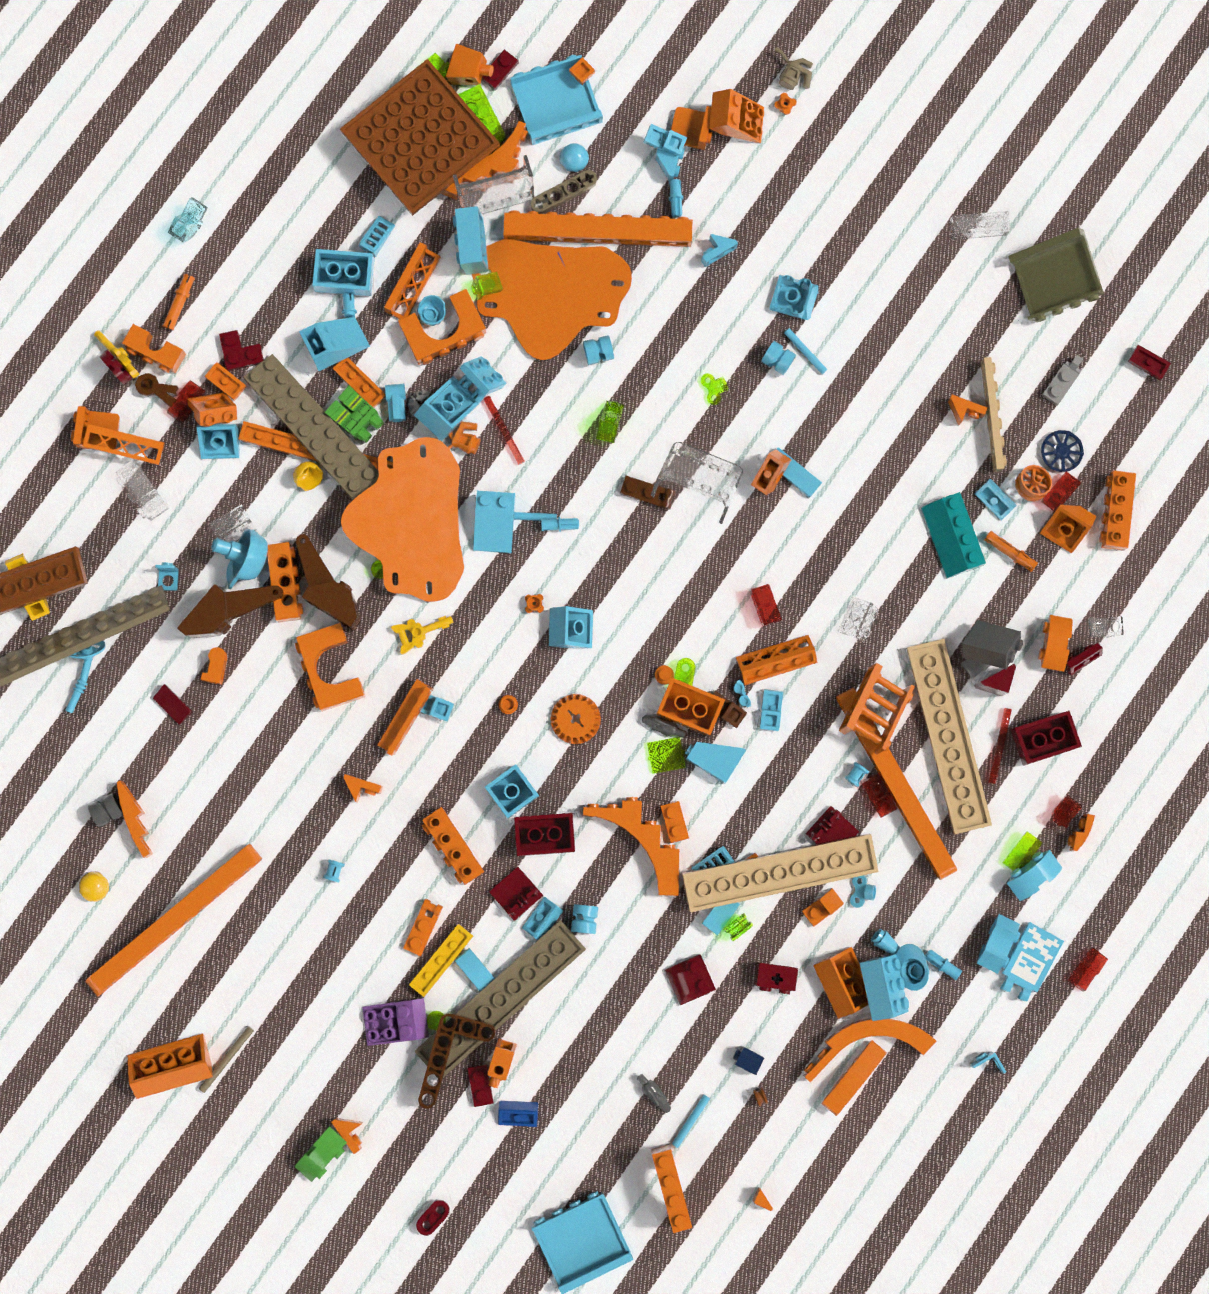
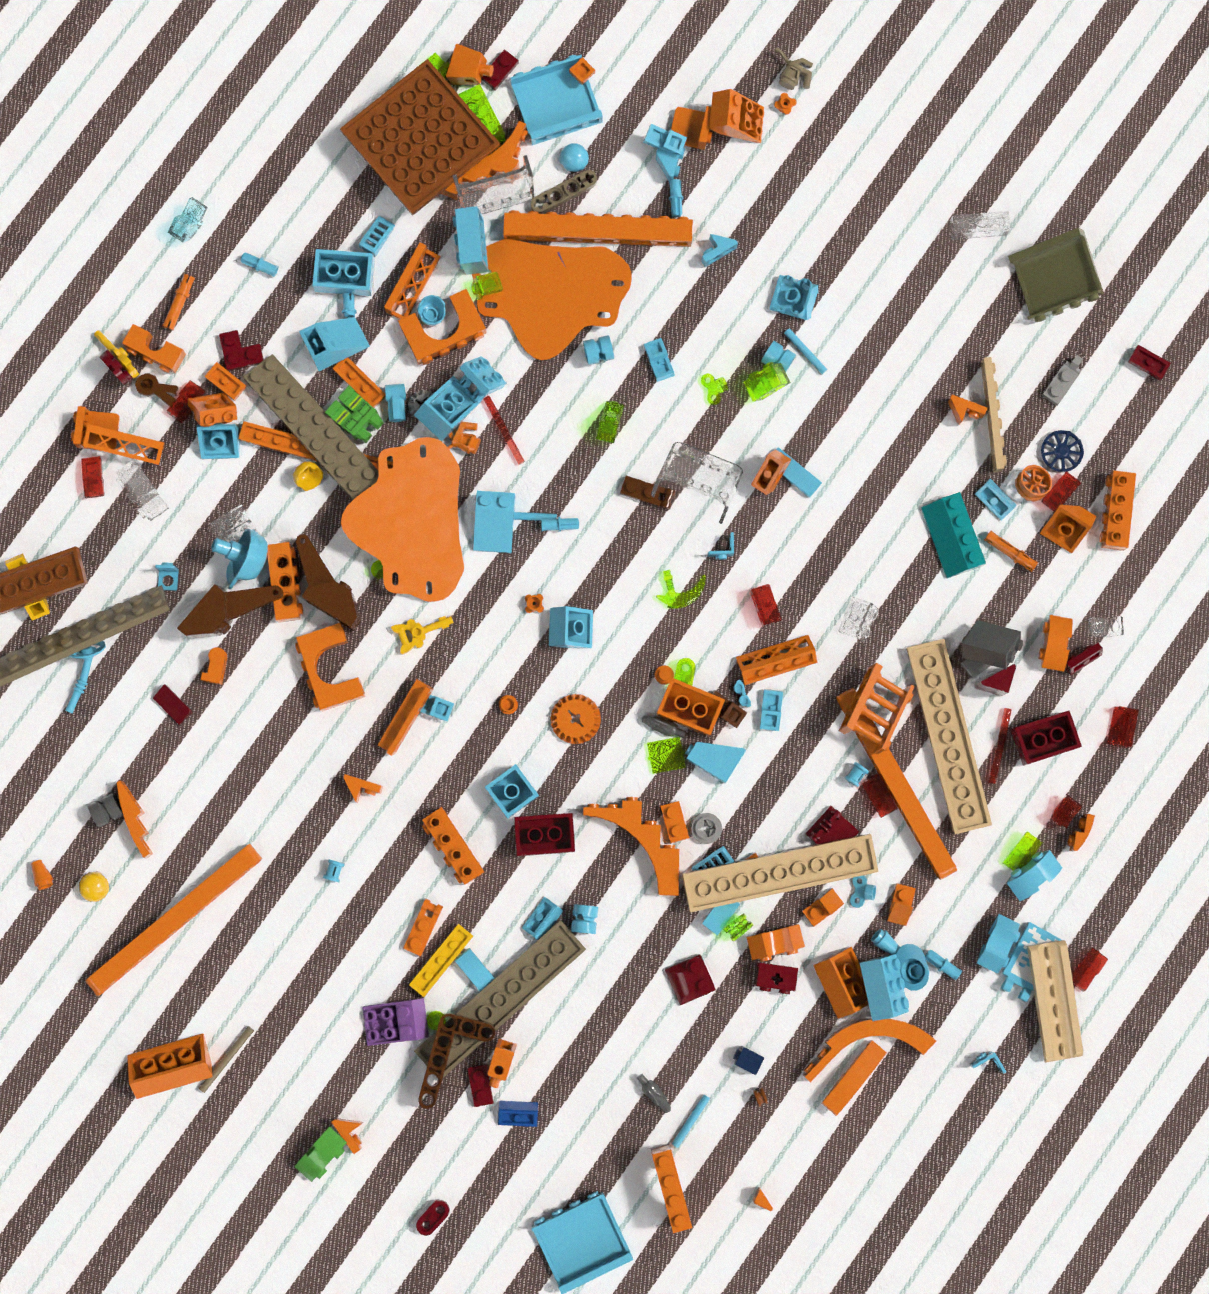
(41, 875): none -> orange cone
(92, 477): none -> clear red slope
(259, 264): none -> medium azure axle
(516, 893): dark red hinge -> none
(659, 359): none -> medium azure slope
(679, 600): none -> clear neon green piece
(711, 820): none -> light grey gear
(722, 555): none -> medium azure bracket
(766, 382): none -> clear neon green brick
(770, 943): none -> orange brick
(901, 904): none -> orange slope
(1055, 1001): none -> tan plate
(1122, 727): none -> clear red hinge

